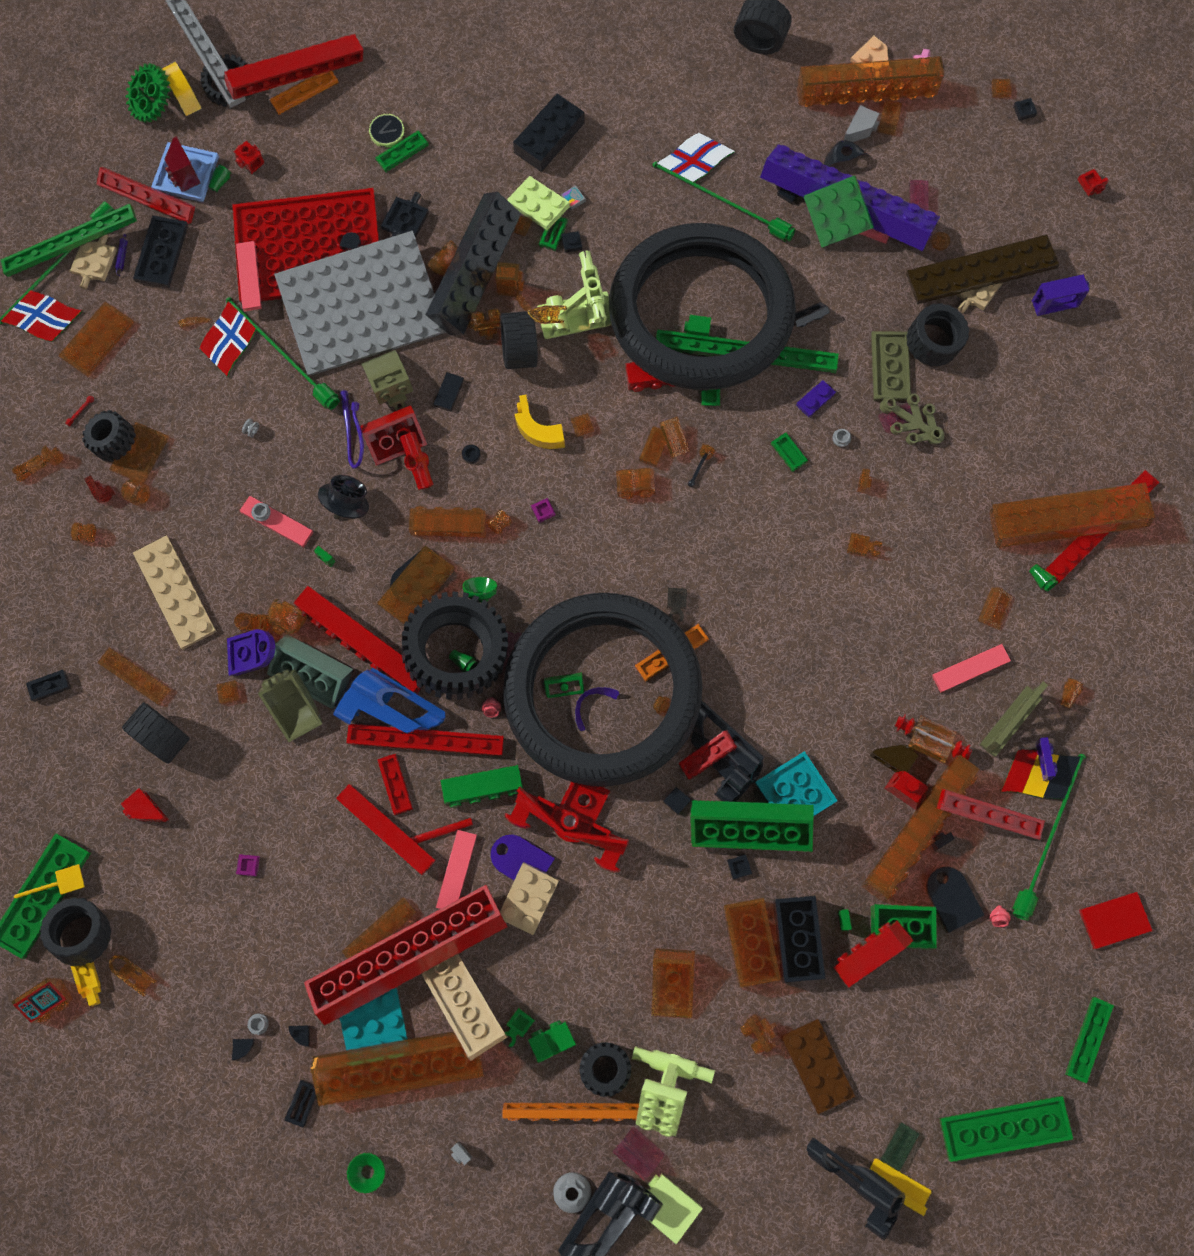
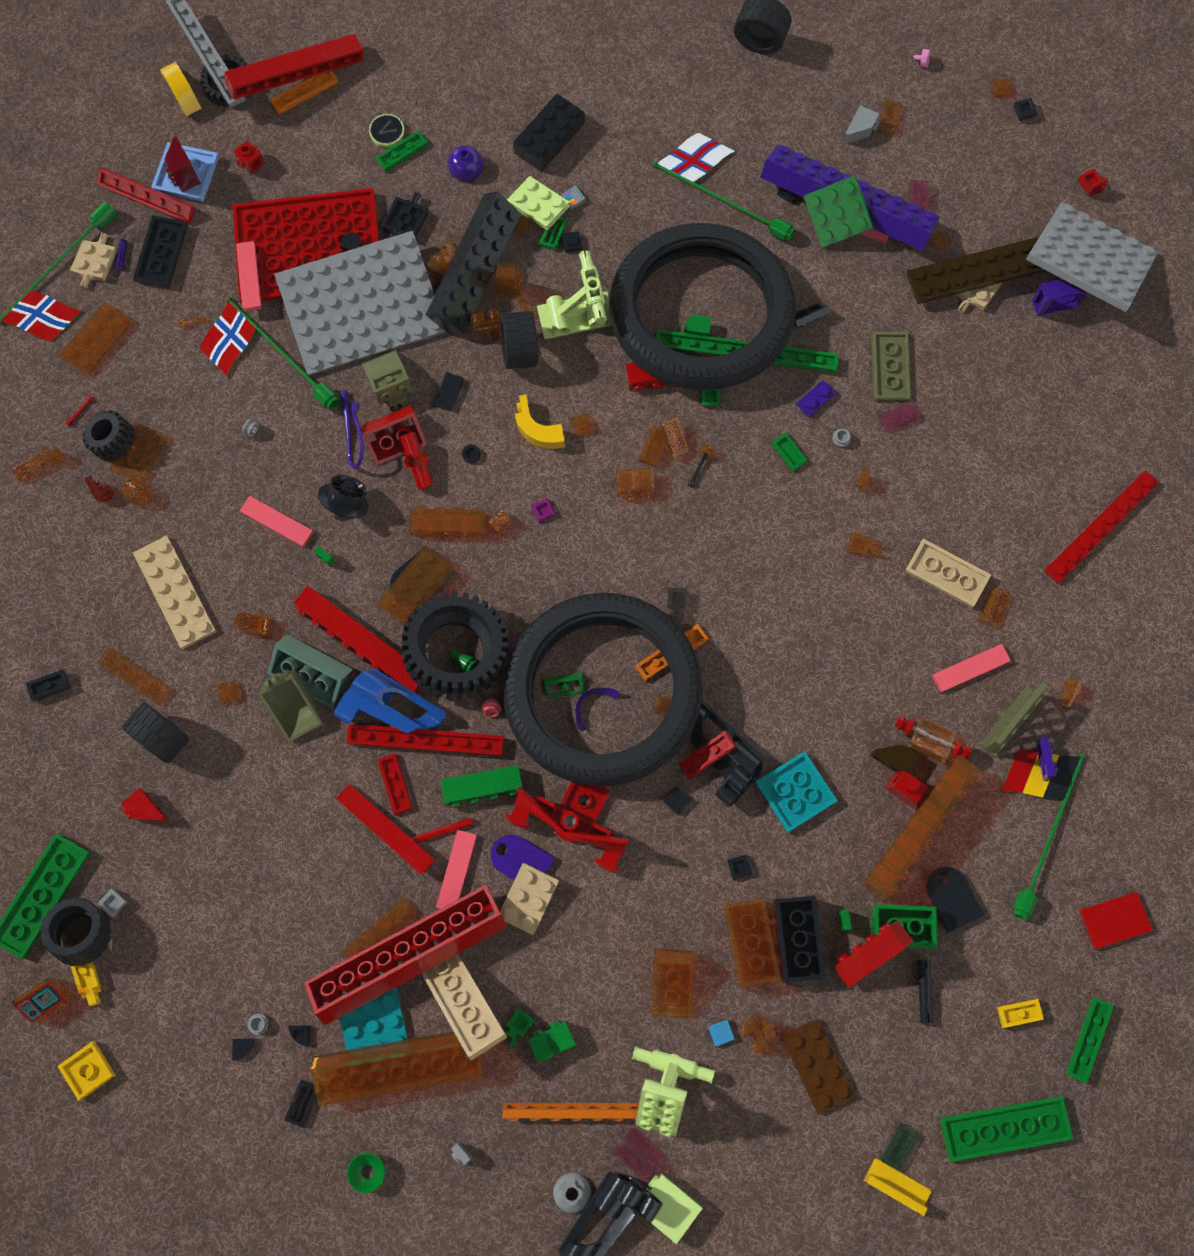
(67, 881): yellow piece -> none
(68, 240): green plate -> none
(83, 532): clear orange wheel -> none
(86, 1070): none -> yellow plate
(112, 902): none -> light grey plate
(128, 971): clear orange piece -> none
(148, 83): green gear -> none
(219, 178): green cone -> none
(247, 651): dark purple tile -> none
(247, 865): magenta tile -> none
(261, 512): light grey plate -> none
(285, 618): clear orange cylinder -> none
(465, 163): none -> dark purple cylinder
(482, 587): green piece -> none
(545, 311): clear orange piece -> none
(587, 1075): black tyre -> none
(721, 1033): none -> dark azure tile
(752, 825): green brick -> none
(836, 156): black piece -> none
(869, 81): clear orange brick -> none
(872, 51): light nougat plate -> none
(874, 1188): black panel -> none
(915, 420): olive plant -> none
(925, 992): none -> black pin
(941, 840): black plate -> none
(947, 573): none -> tan plate
(949, 320): black tyre -> none
(990, 814): red tile -> none
(1000, 917): coral plate -> none
(1020, 1013): none -> yellow plate
(1044, 579): green cone -> none
(1071, 515): clear orange brick -> none
(1092, 256): none -> light grey plate

